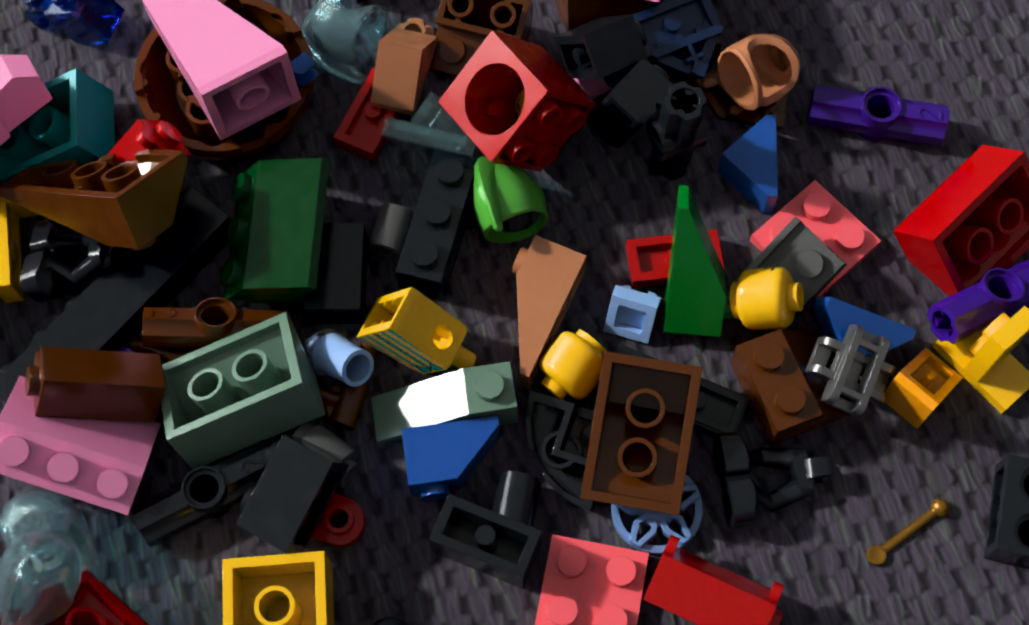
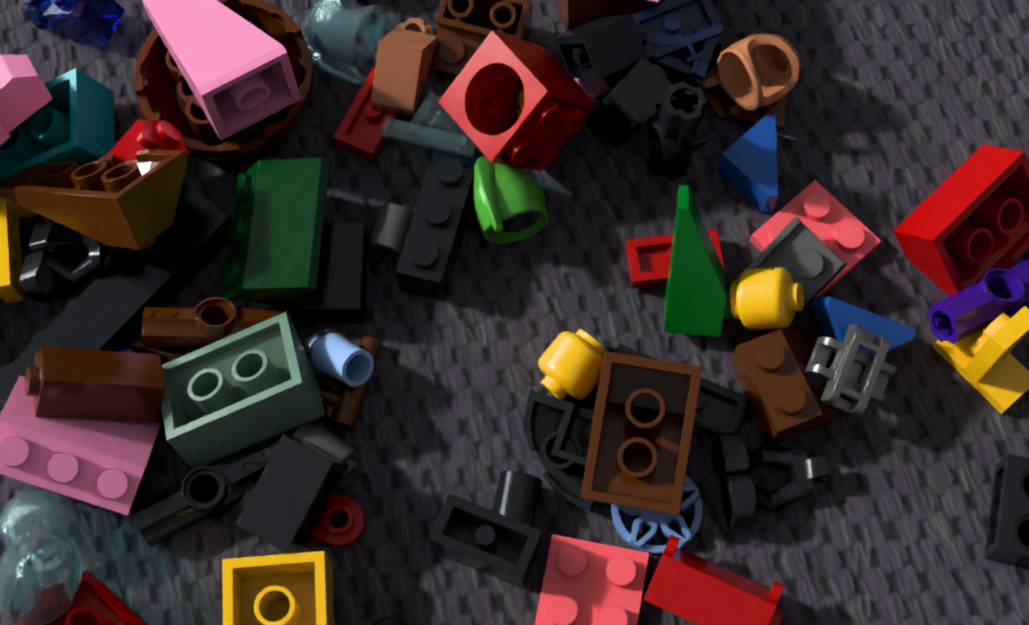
(303, 69): blue hand -> none
(416, 333): yellow torso -> none
(446, 454): blue slope -> none
(447, 398): sand green slope -> none
(545, 287): nougat slope -> none
(631, 313): light blue tile -> none
(877, 554): pearl gold hinge -> none
(902, 117): dark purple piece -> none
(921, 387): light orange slope -> none

